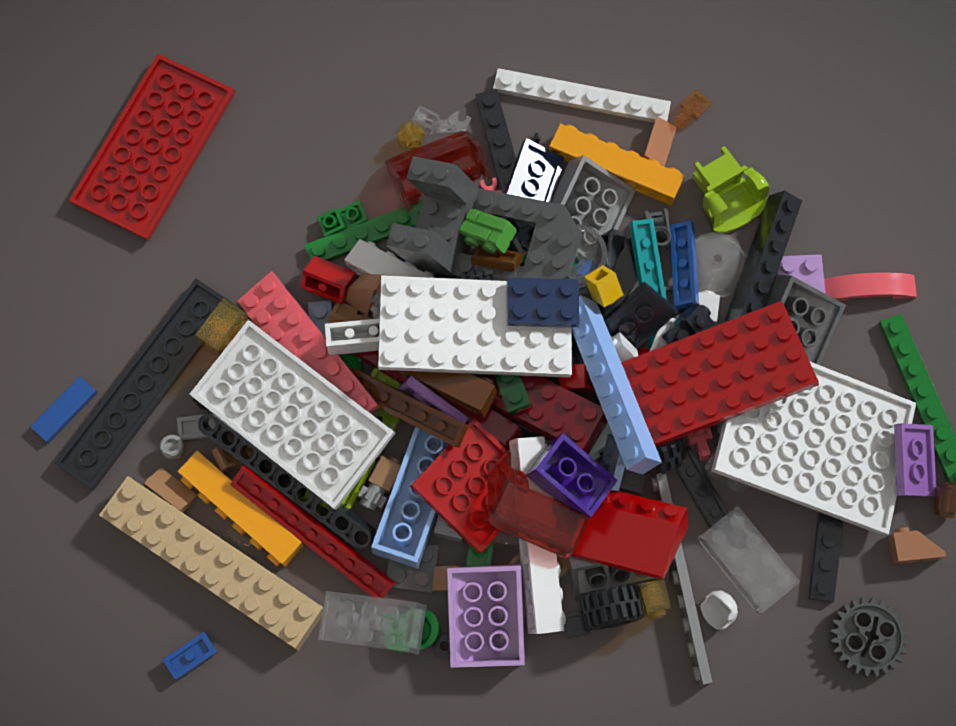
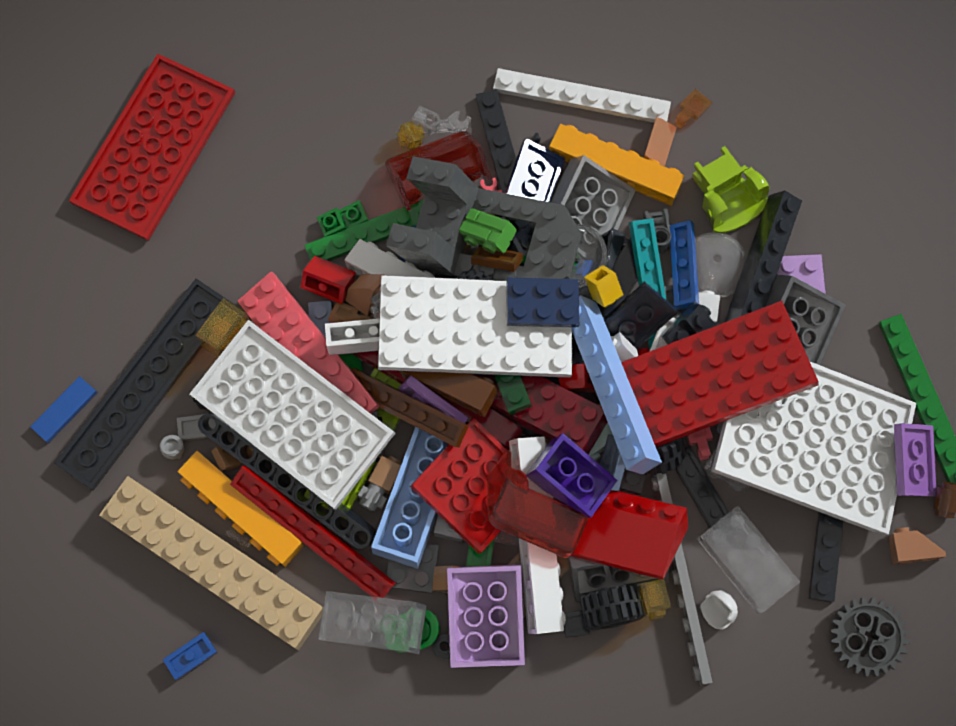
(170, 489): medium nougat slope -> none
(871, 285): coral slope -> none

